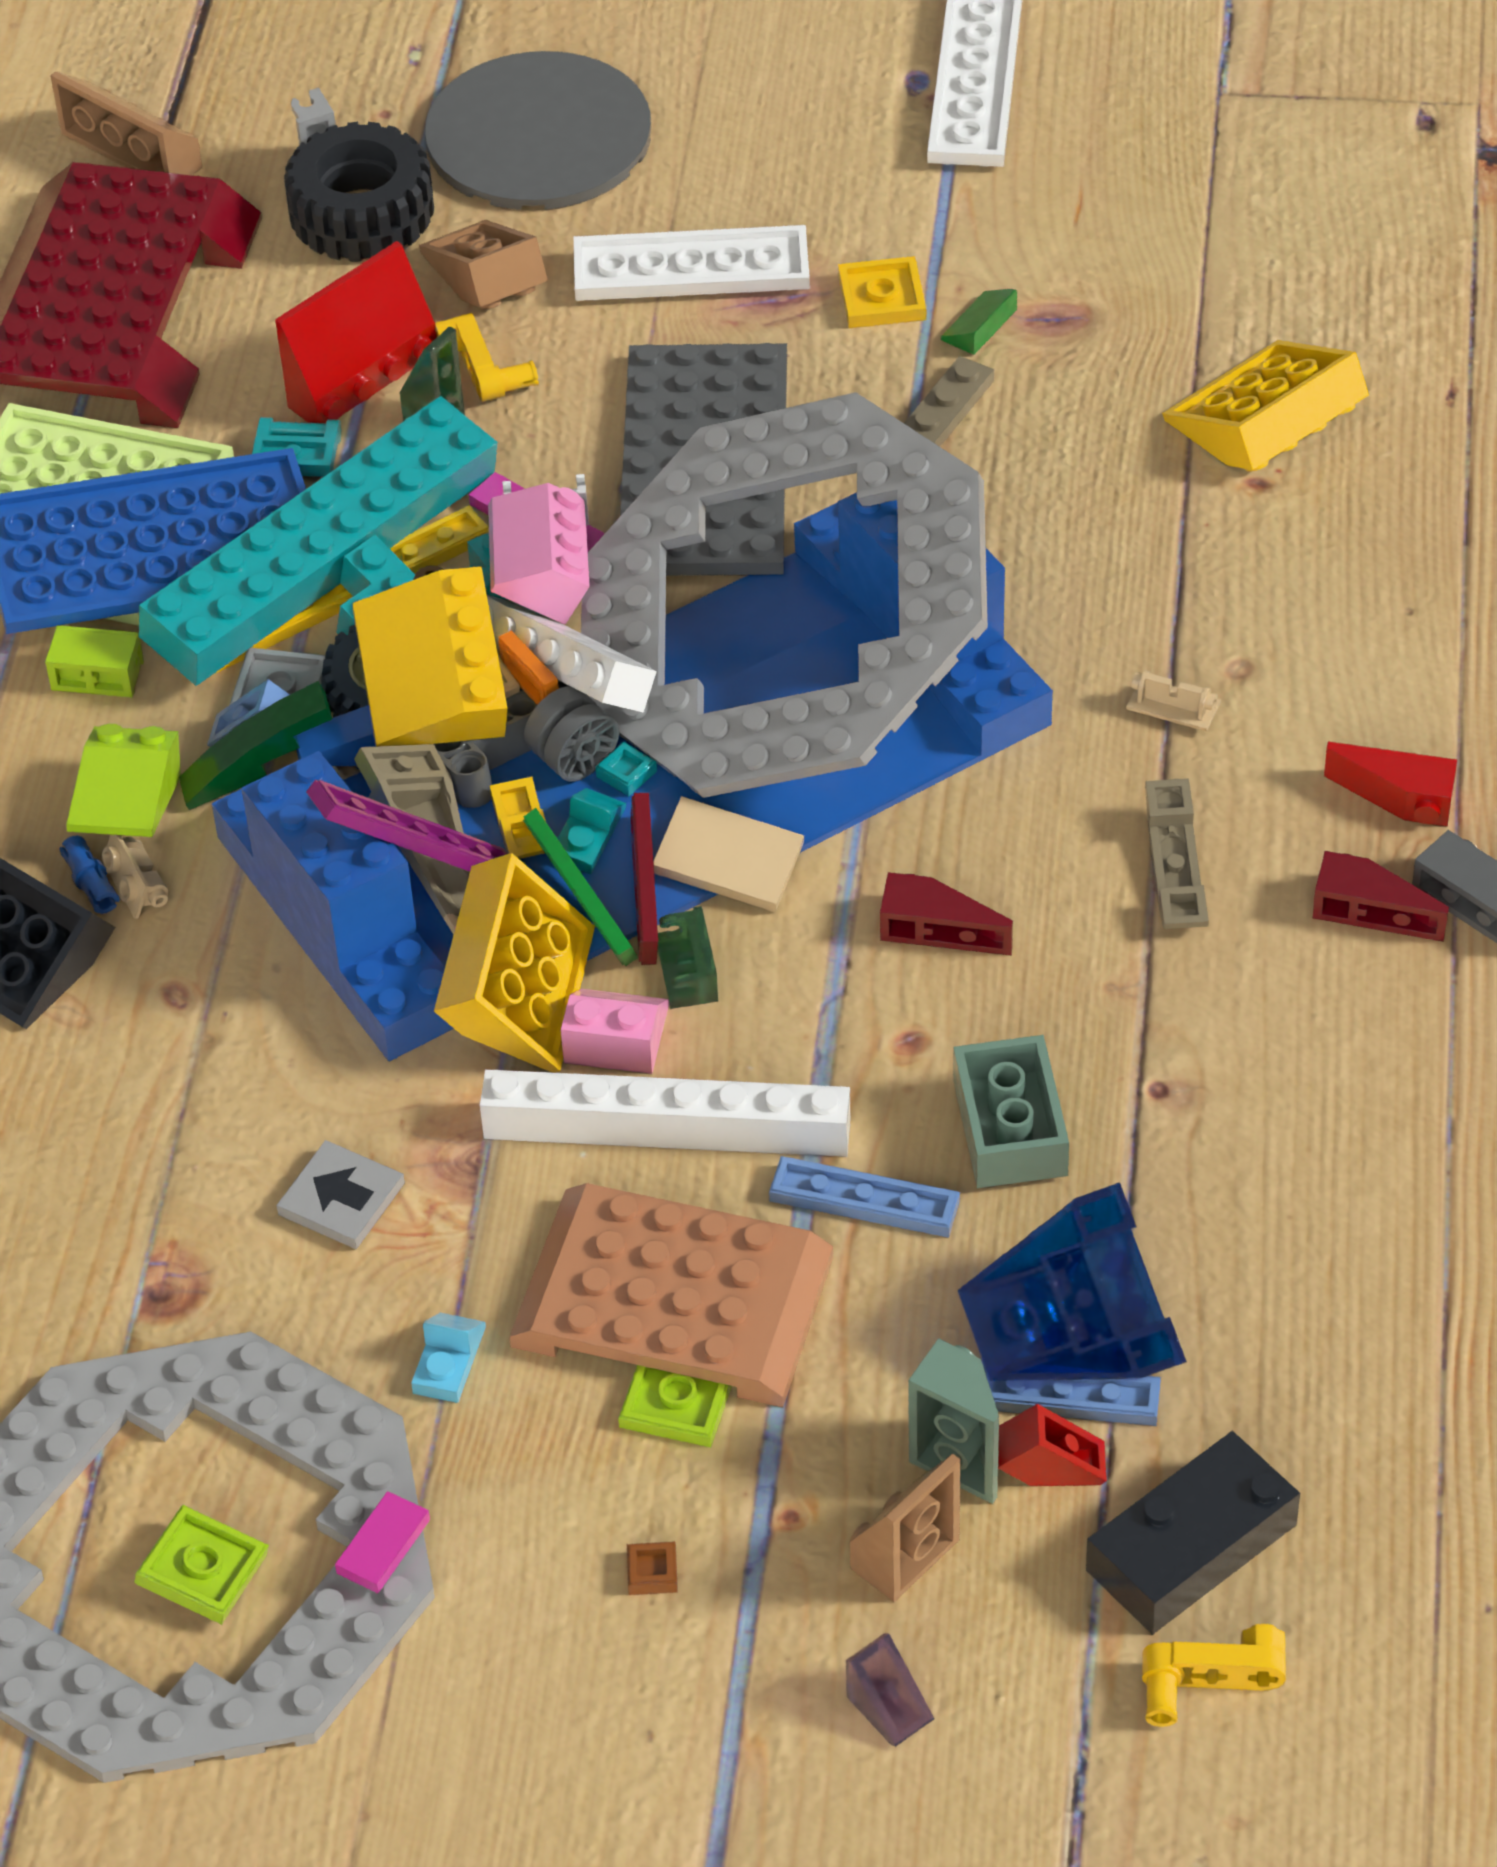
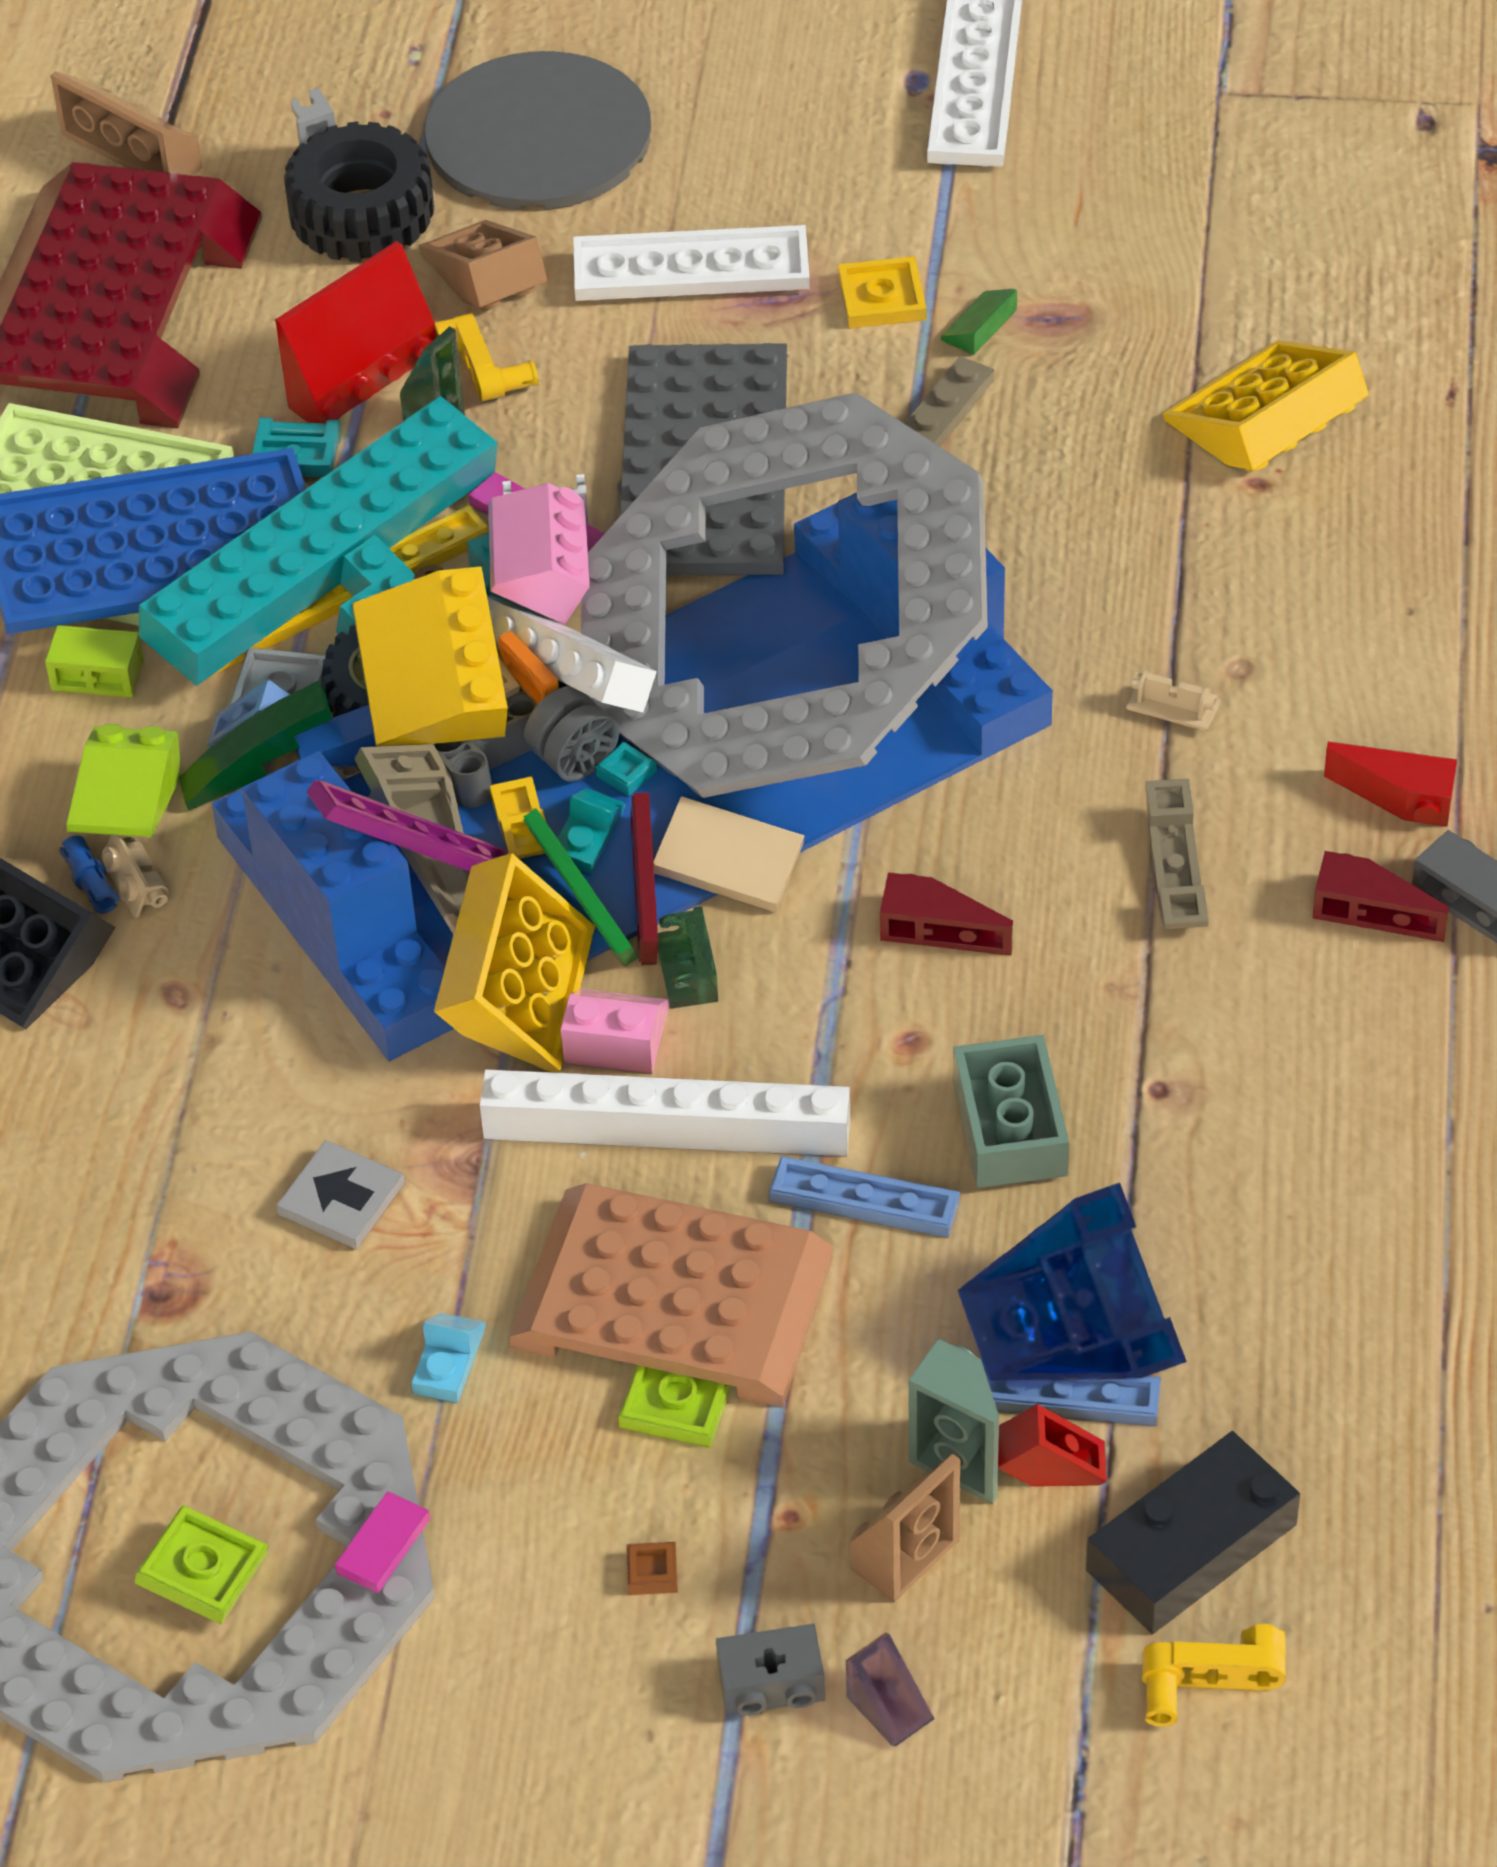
(770, 1670): none -> dark grey brick

